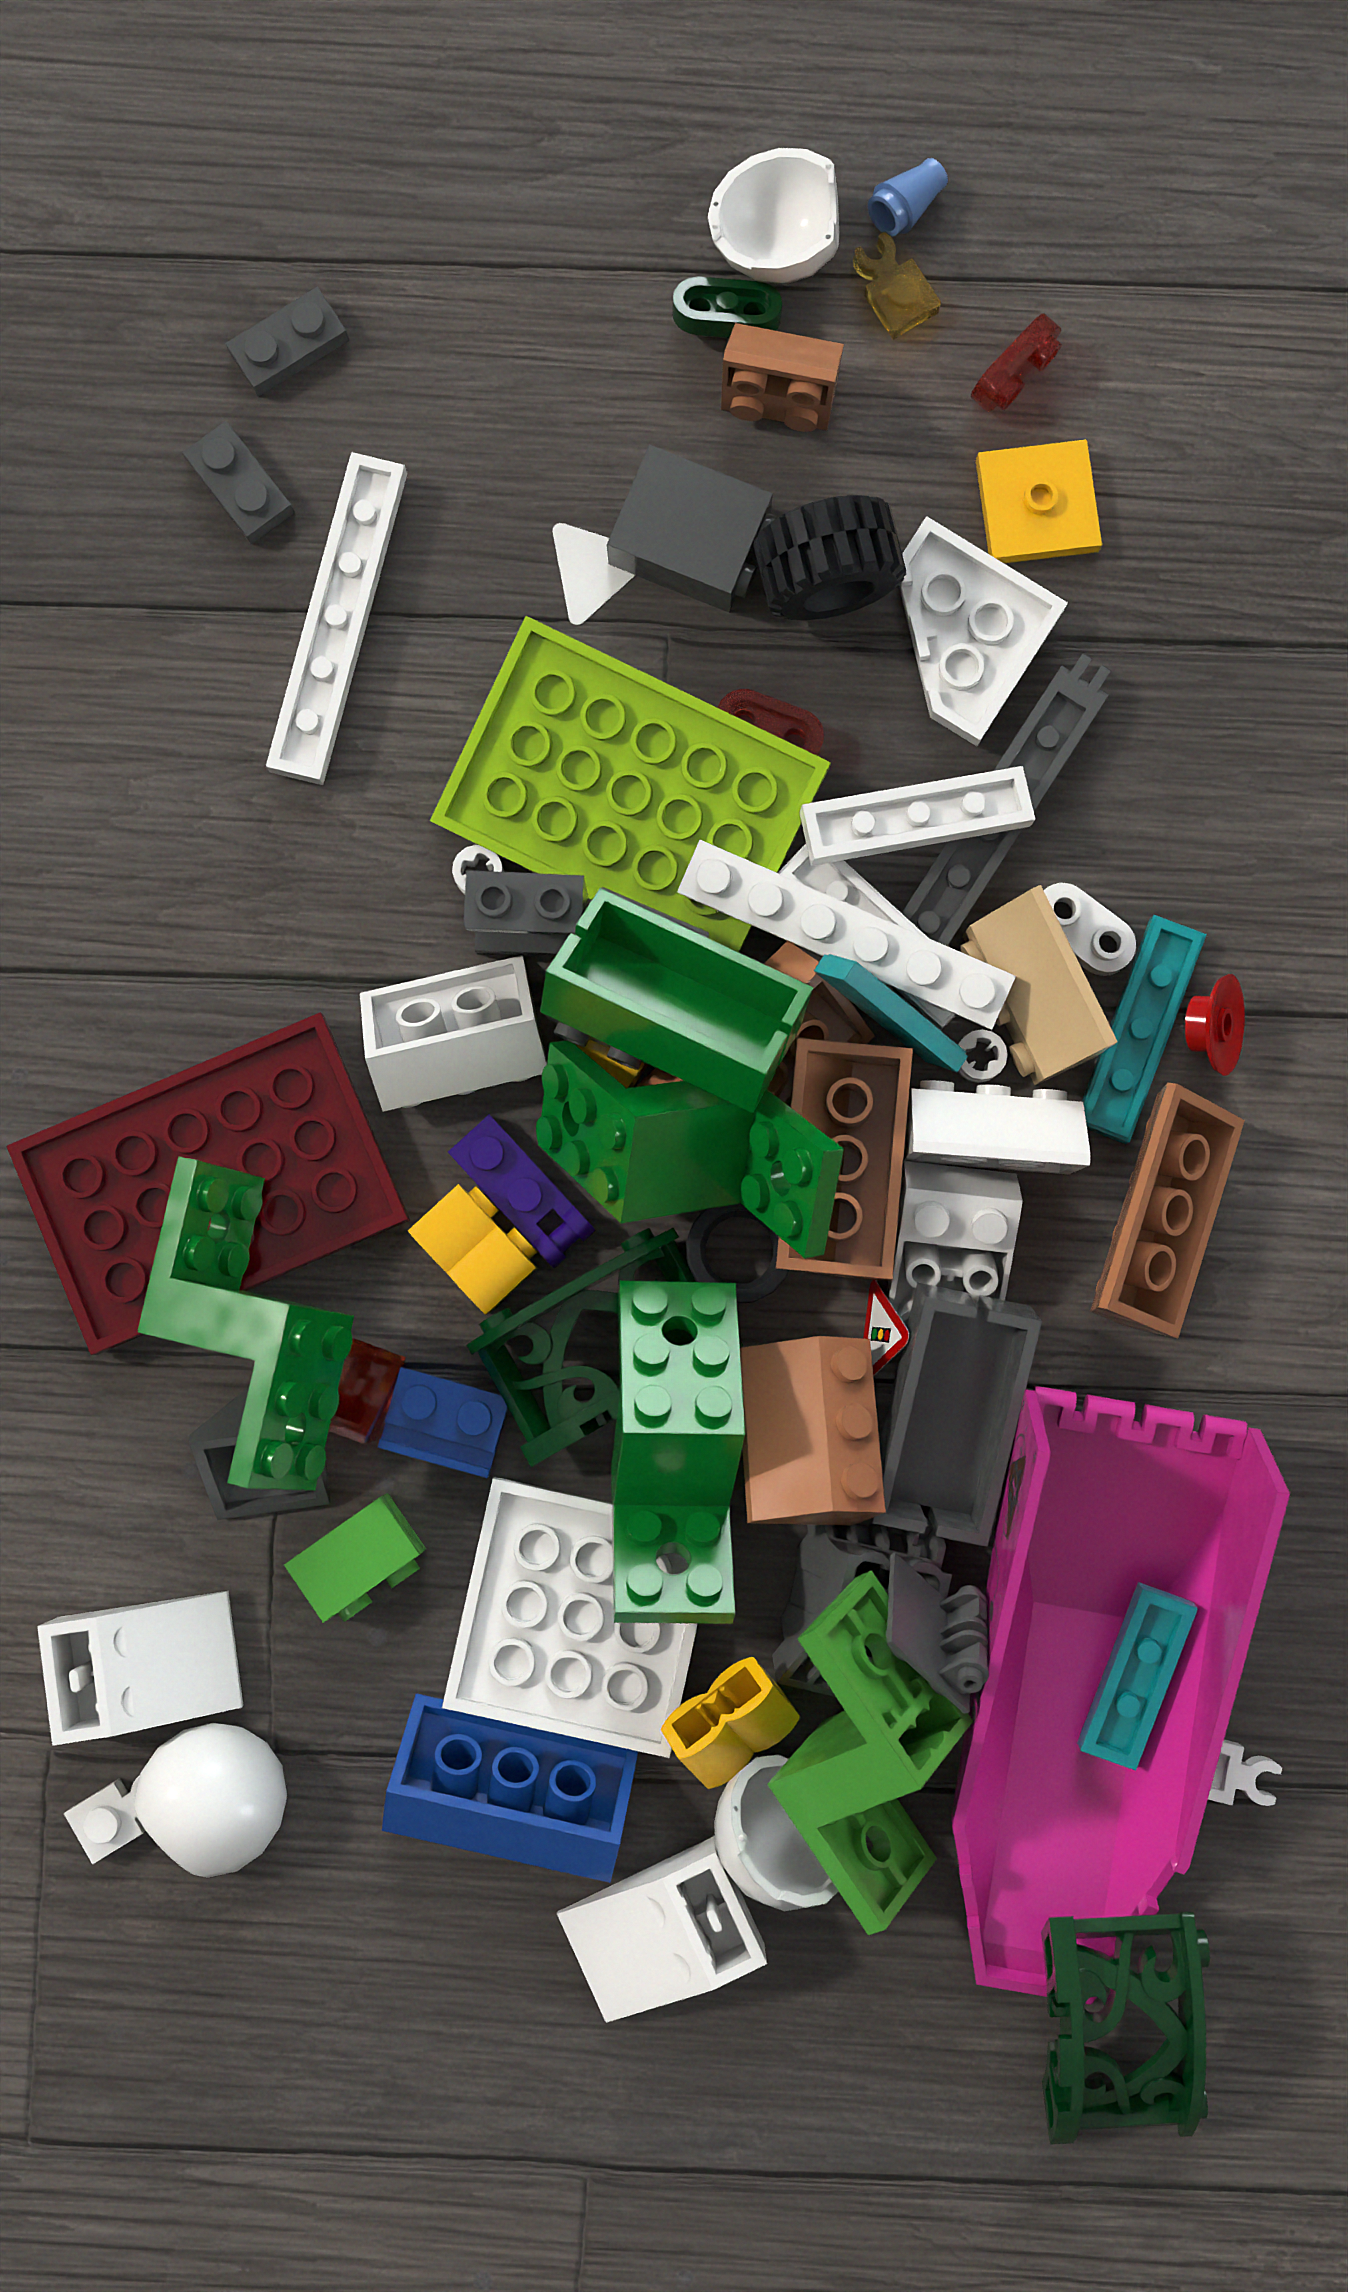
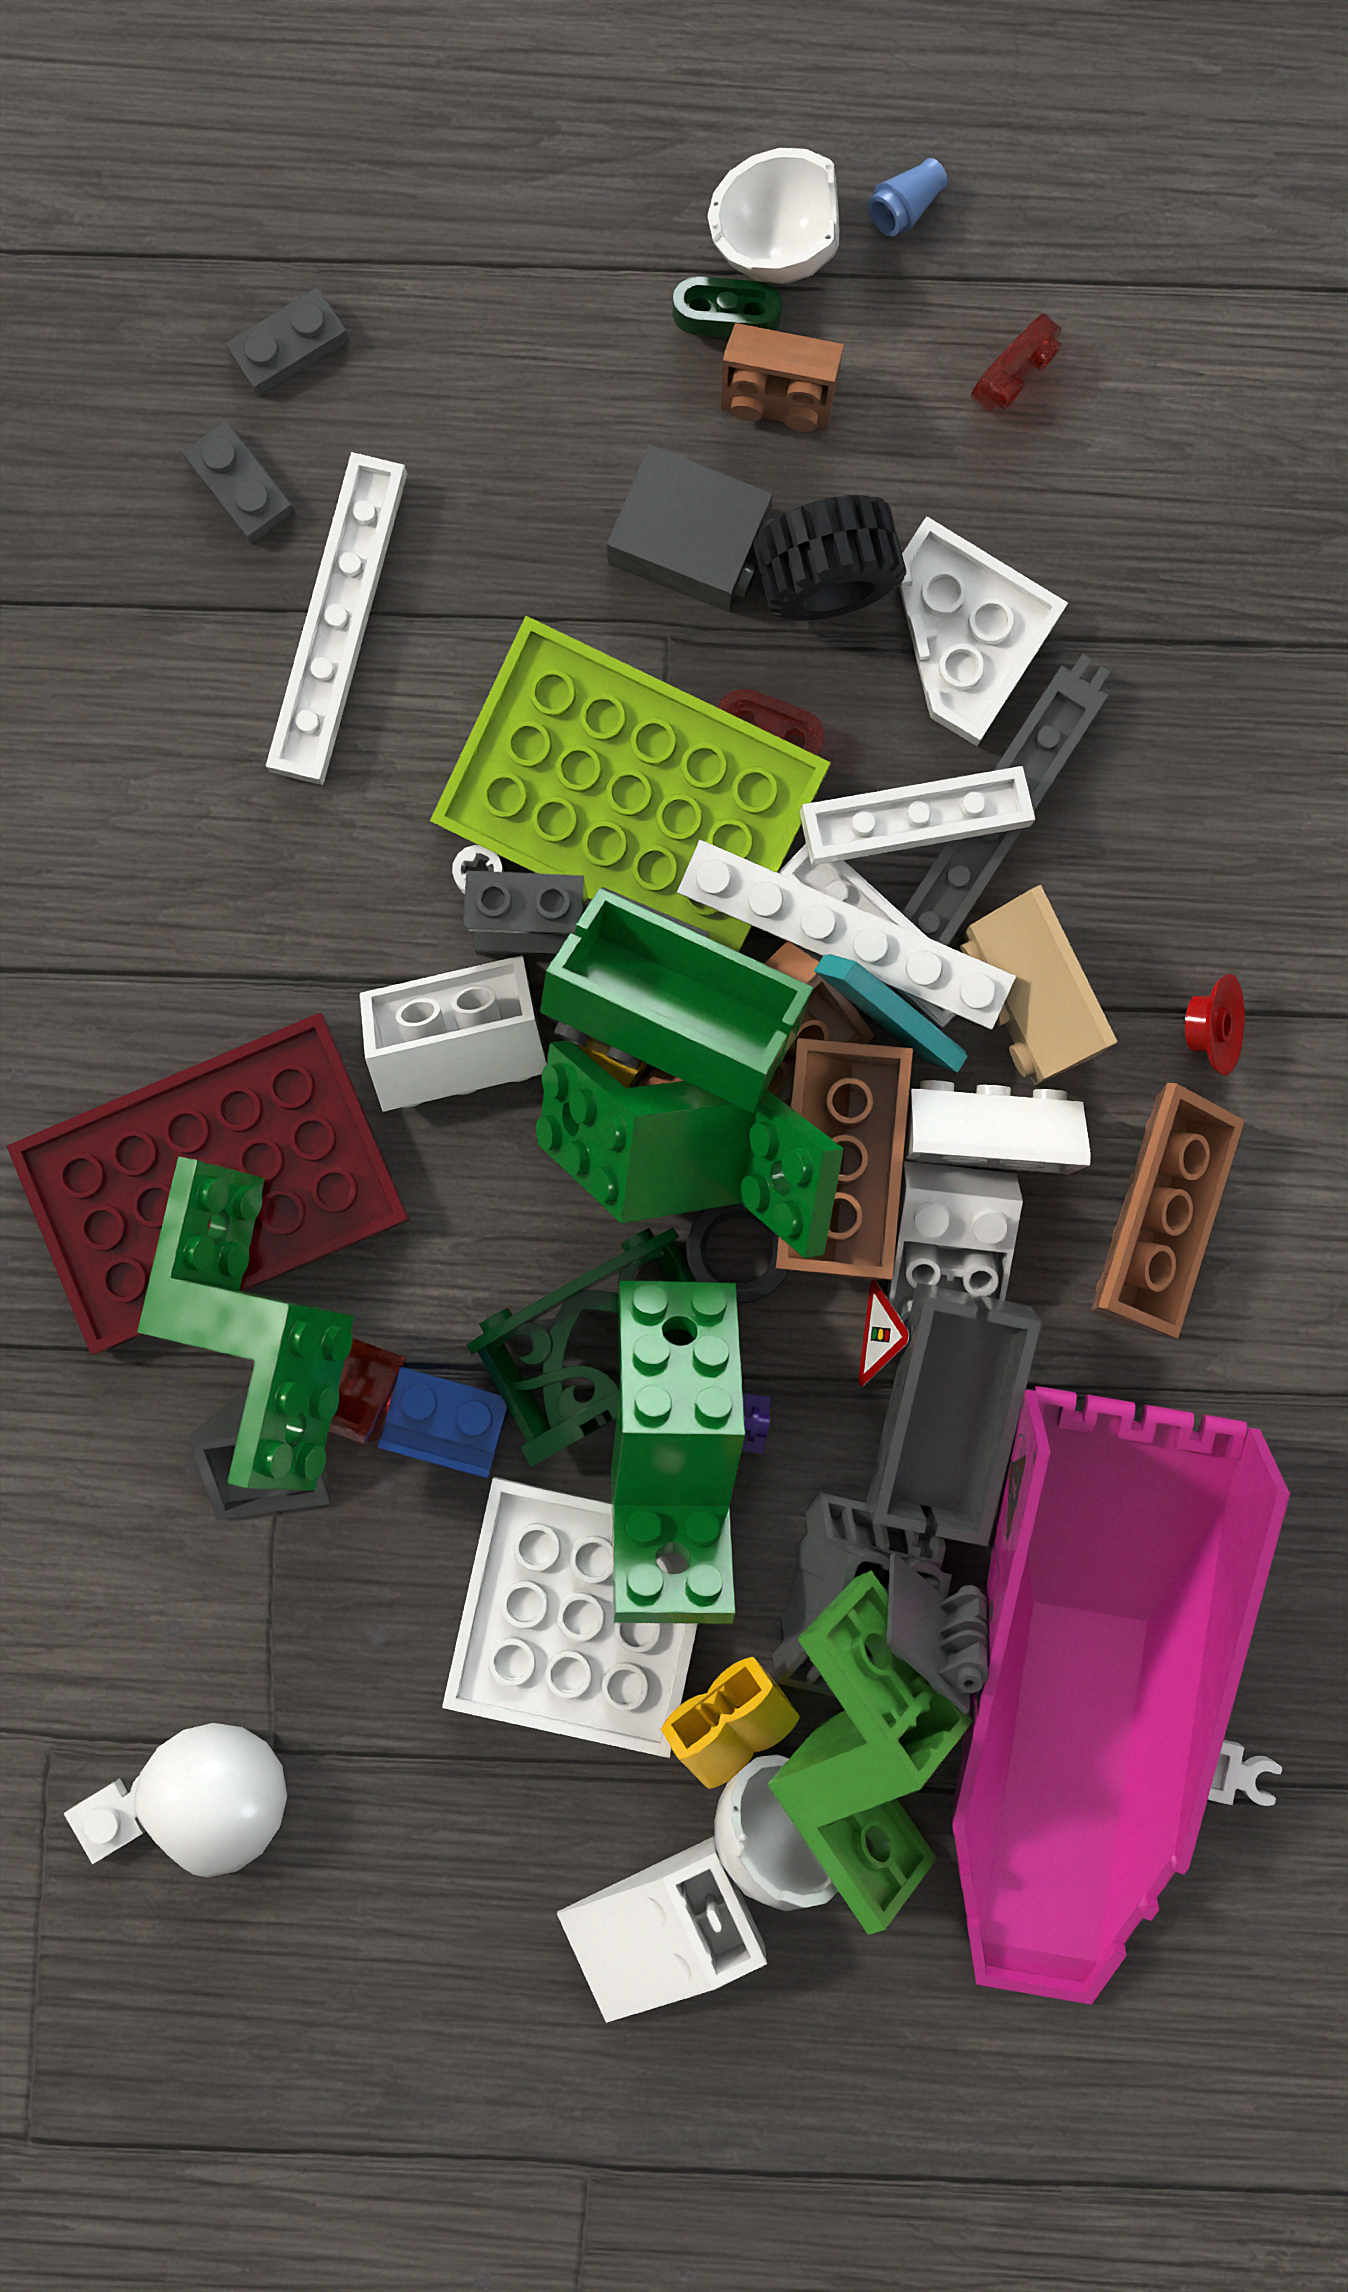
(139, 1666): white slope -> none
(355, 1558): bright green brick -> none
(474, 1248): yellow brick -> none
(509, 1791): blue slope -> none
(519, 1189): dark purple plate -> none
(585, 571): white sticker -> none
(811, 1432): nougat slope -> none
(897, 292): clear yellow plate -> none
(993, 1067): white bush -> none
(1038, 501): yellow plate -> none
(1087, 925): white plate -> none
(1137, 1676): teal plate -> none
(1141, 1027): teal tile -> none
(1169, 2084): dark green fence -> none

